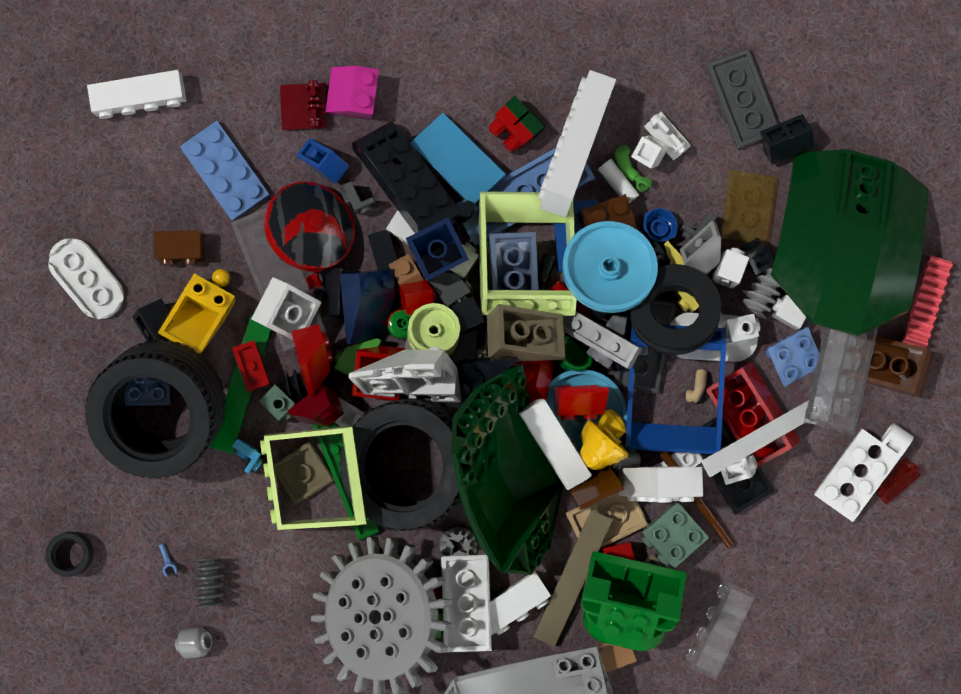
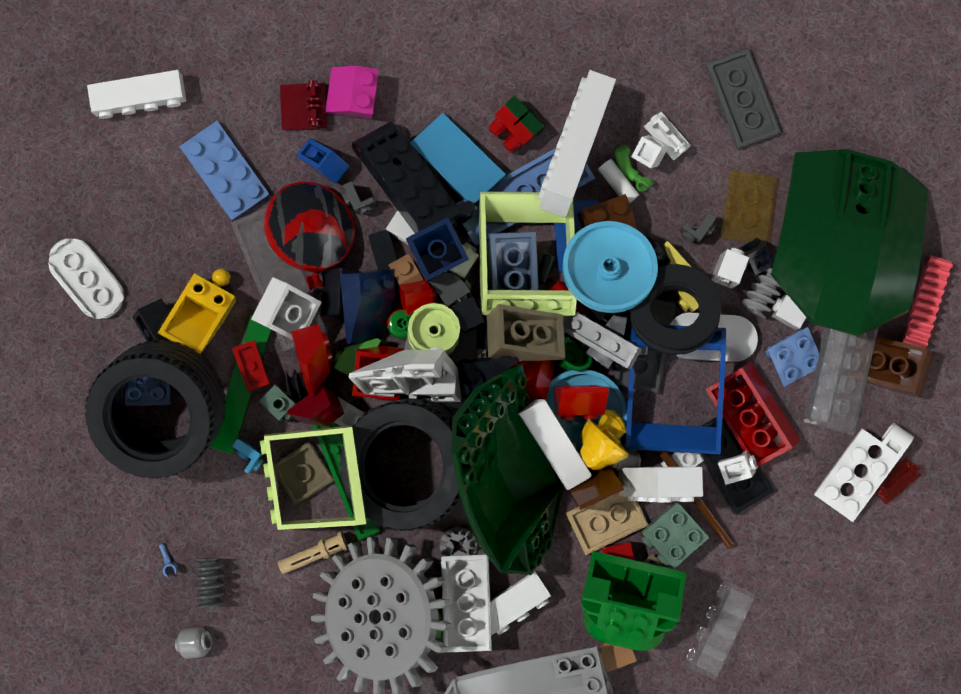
(53, 545): black tyre -> none
(178, 246): reddish brown brick -> none
(323, 550): none -> tan pin
(572, 578): dark tan tile -> none
(660, 225): blue hat -> none
(699, 388): tan arm -> none
(703, 249): light grey slope -> none
(741, 328): white brick -> none
(755, 440): white sticker -> none
(787, 139): black hinge -> none

